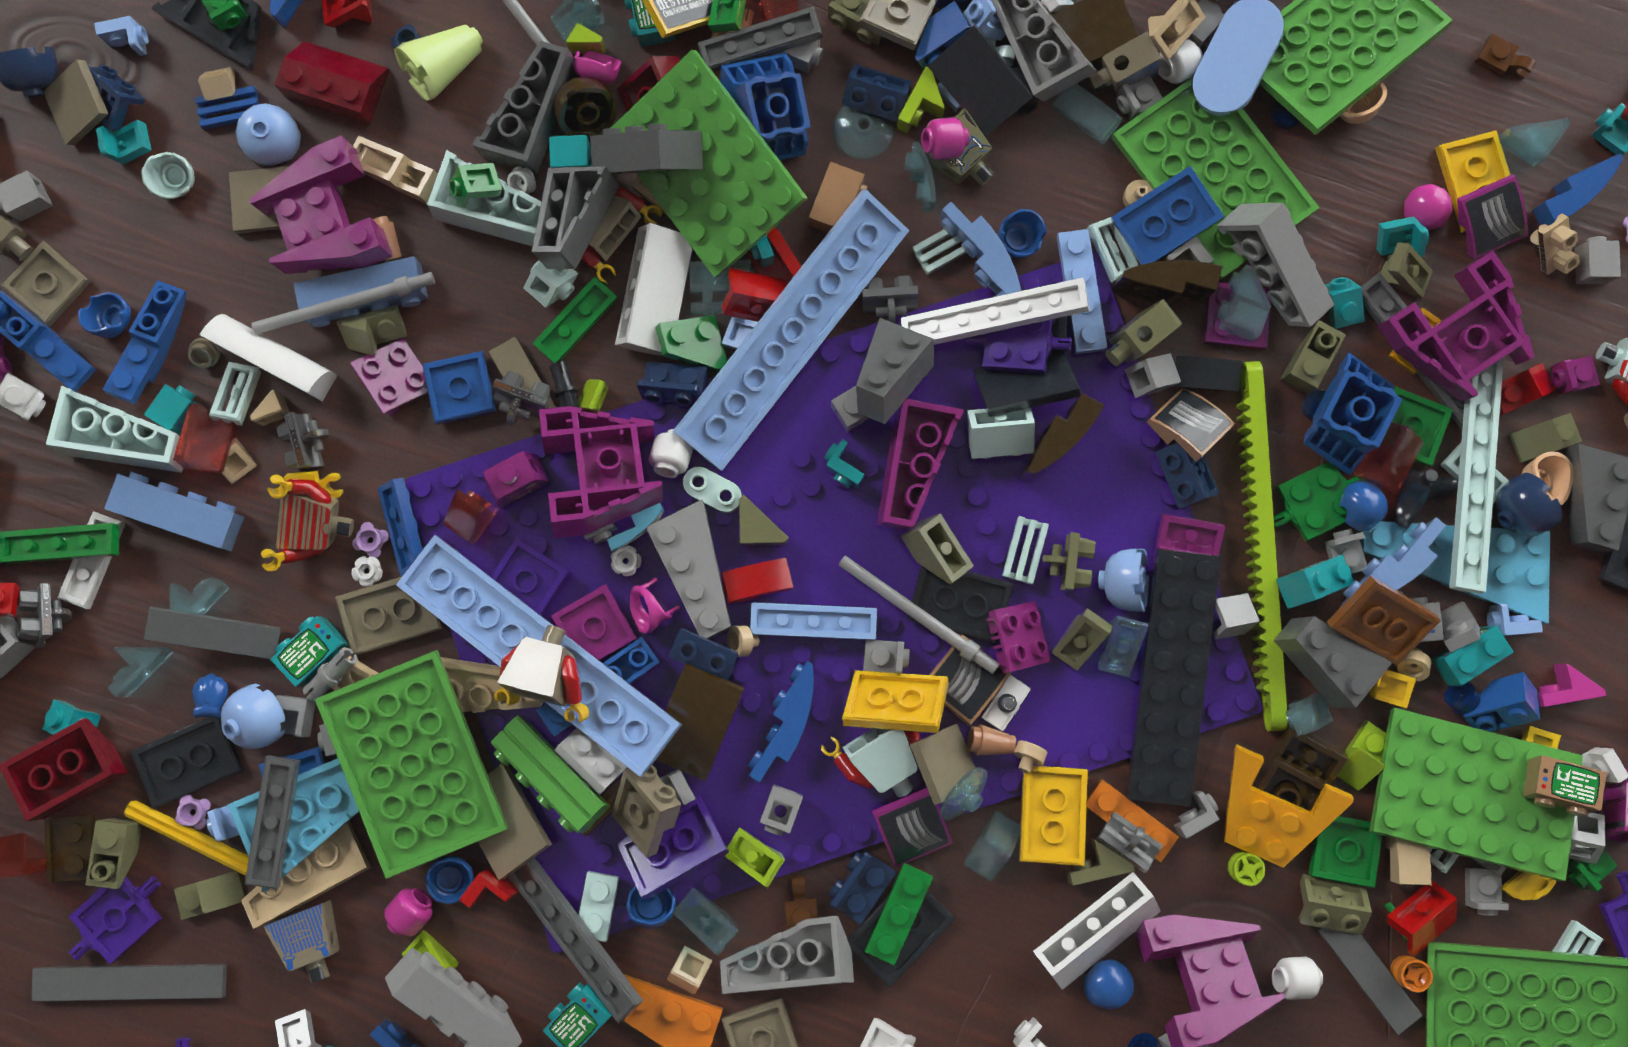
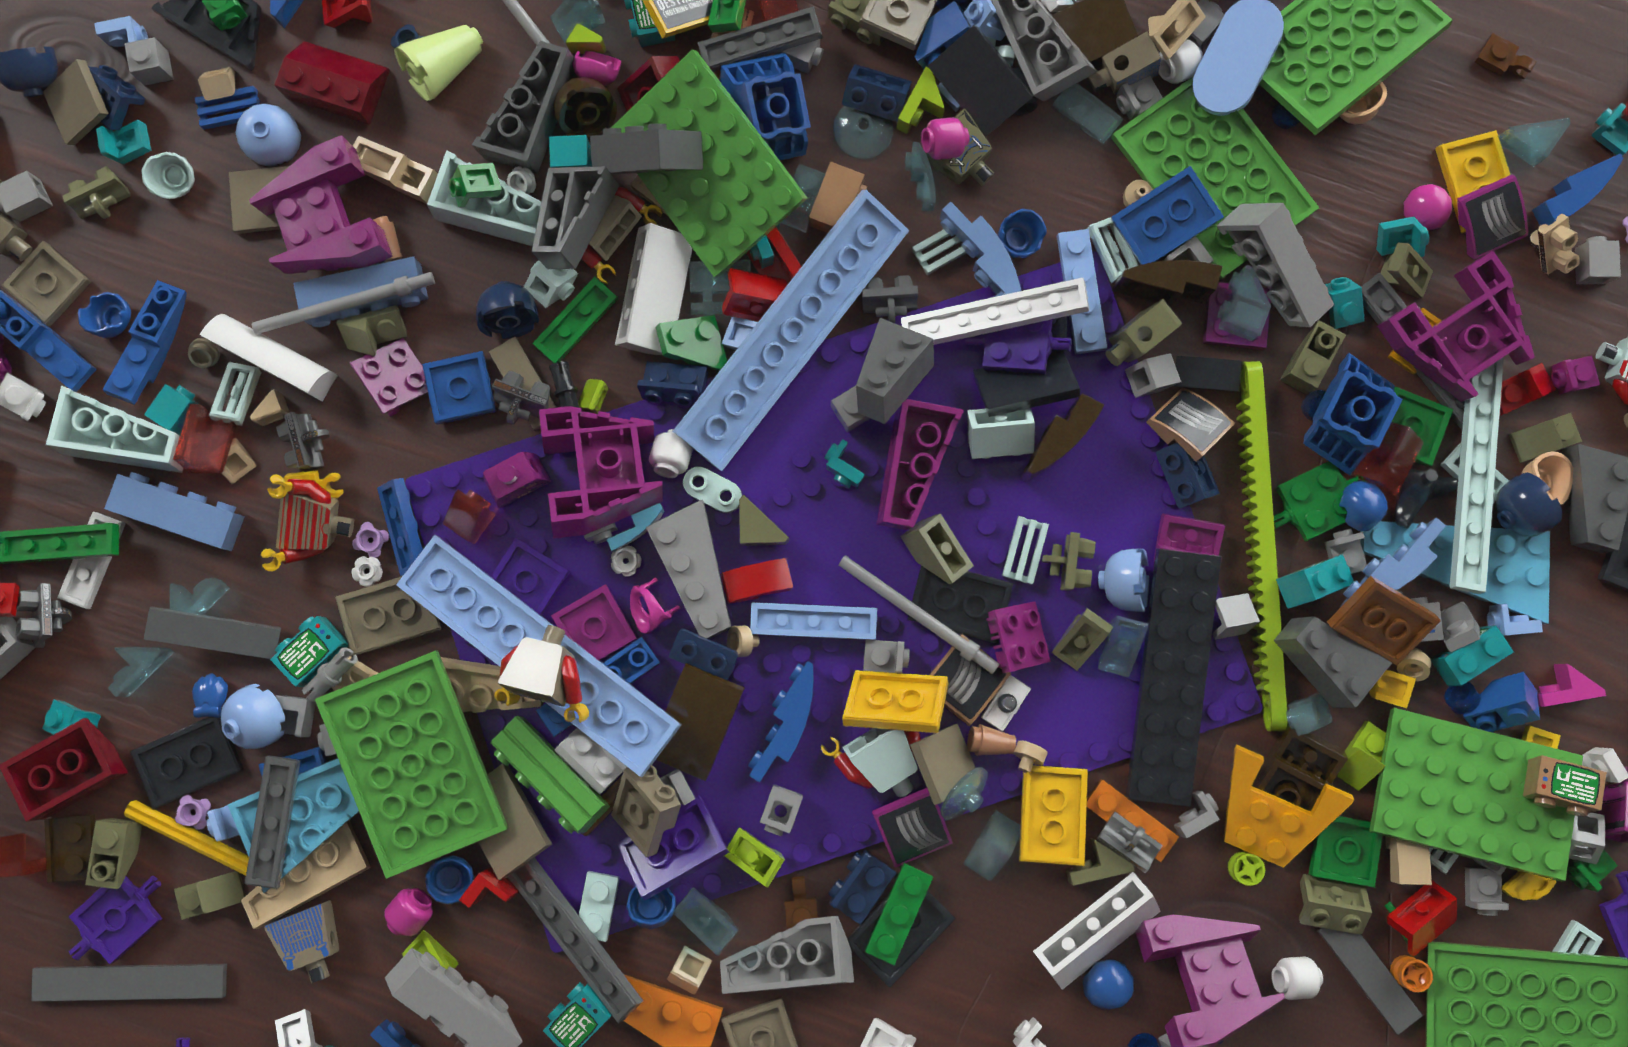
(96, 195): none -> olive hips
(149, 61): none -> light grey brick
(506, 310): none -> dark blue cylinder
(810, 182): none -> clear light blue slope

